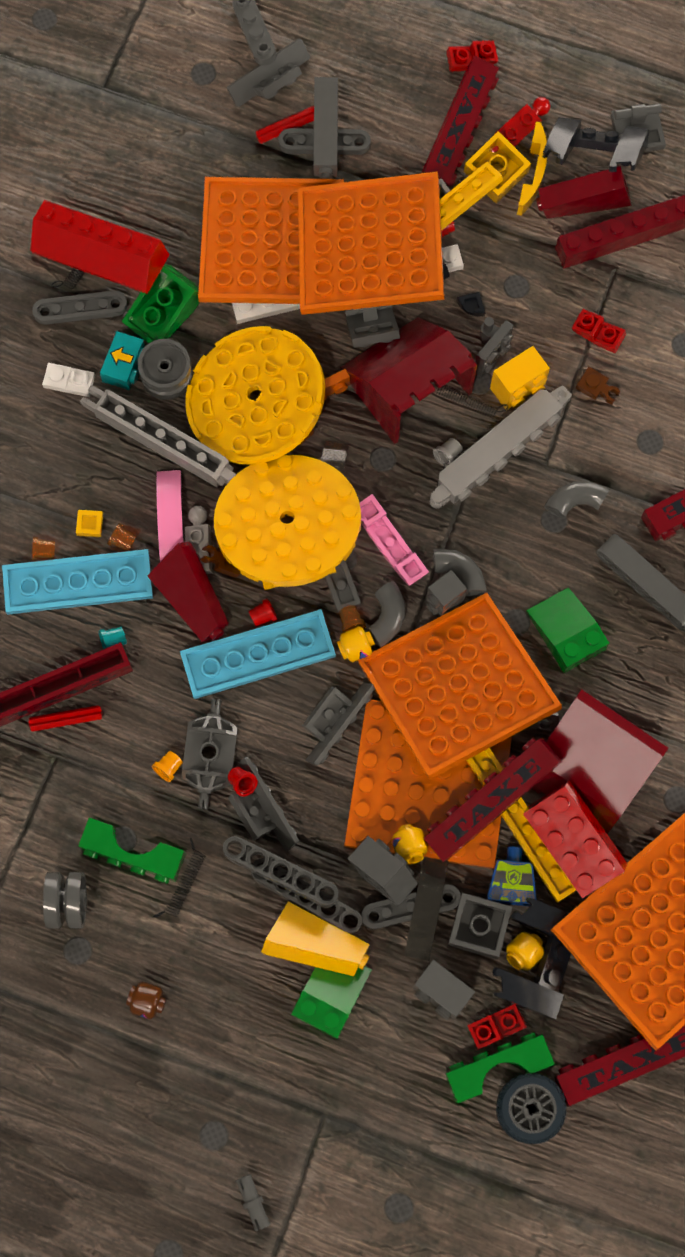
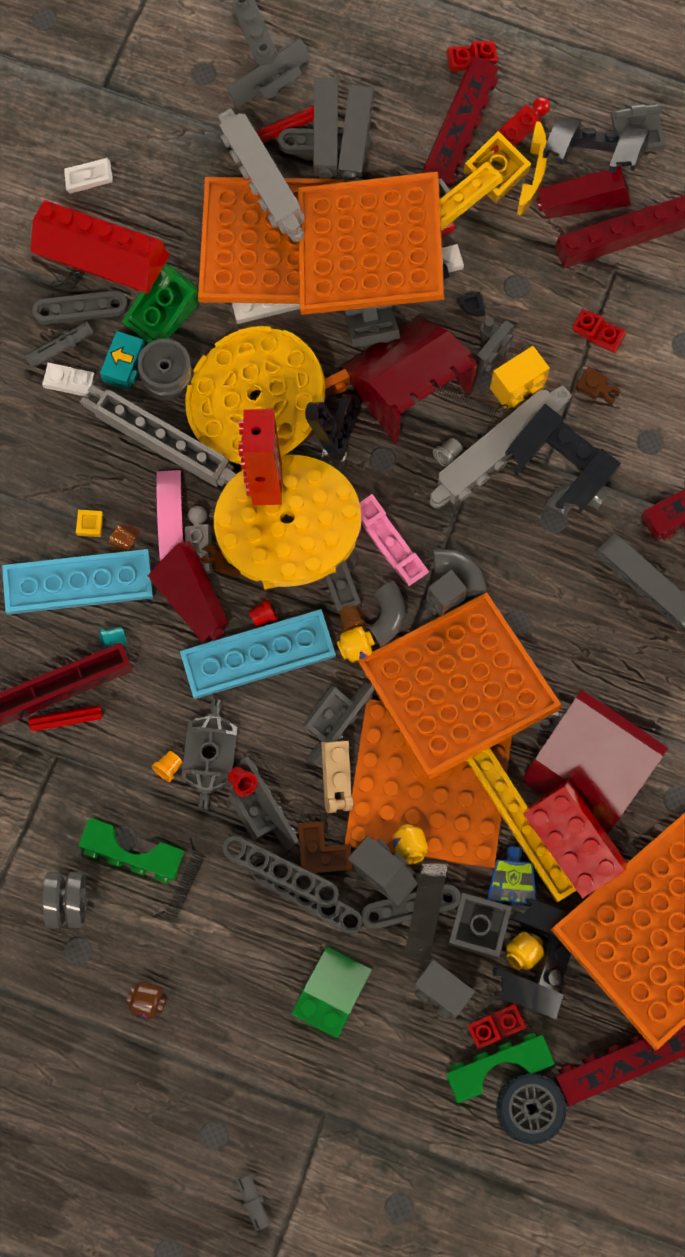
(42, 549): clear orange piece -> none
(63, 342): none -> dark grey pin
(88, 175): none -> white plate
(261, 456): none -> red brick
(263, 173): none -> light grey hinge
(314, 942): yellow slope -> none
(317, 857): none -> reddish brown plate
(336, 430): none -> black beam
(336, 775): none -> tan plate
(356, 131): none -> dark grey slope
(493, 799): dark red brick -> none
(549, 428): none -> black wedge
(568, 629): green slope -> none

